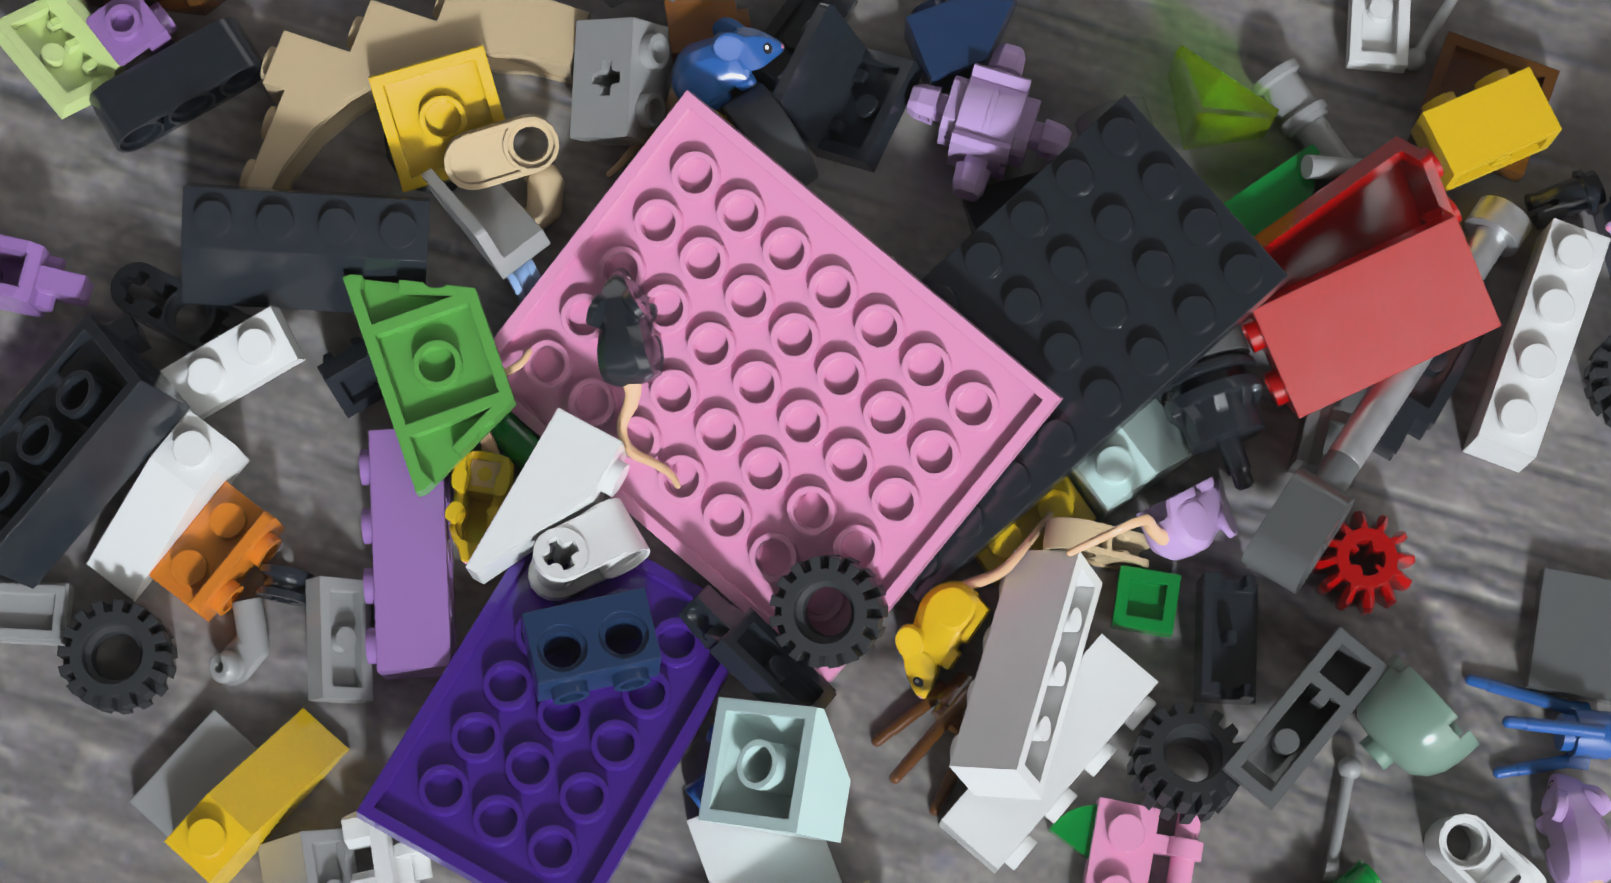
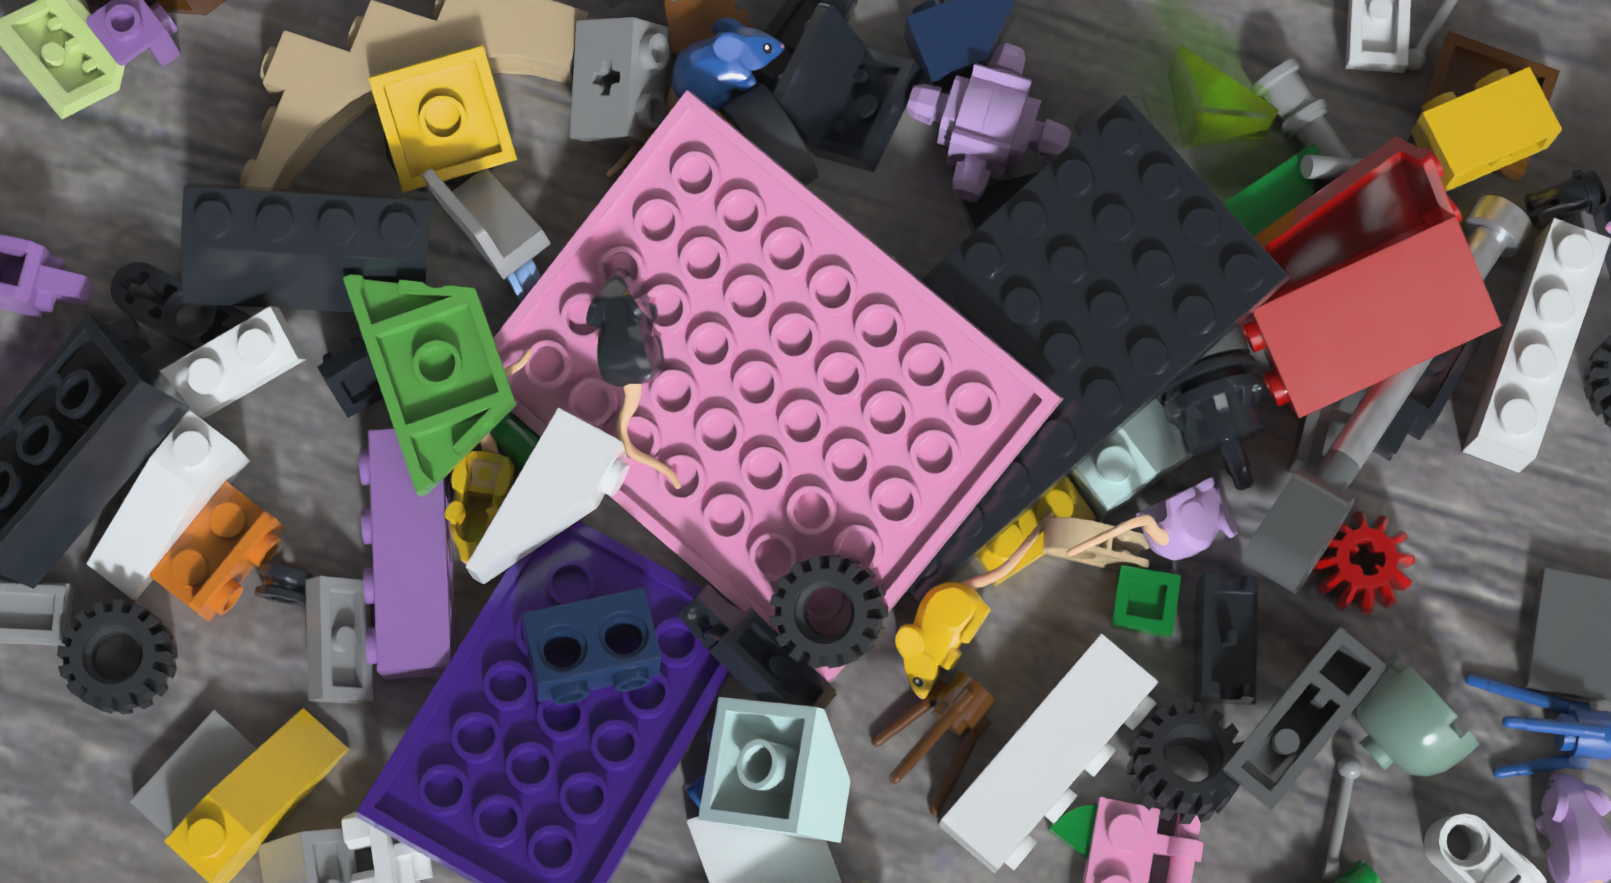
(177, 84): black beam -> none
(247, 649): light grey arm -> none
(487, 153): tan piece -> none
(545, 196): tan arm -> none
(595, 547): white piece -> none
(1026, 675): white brick -> none

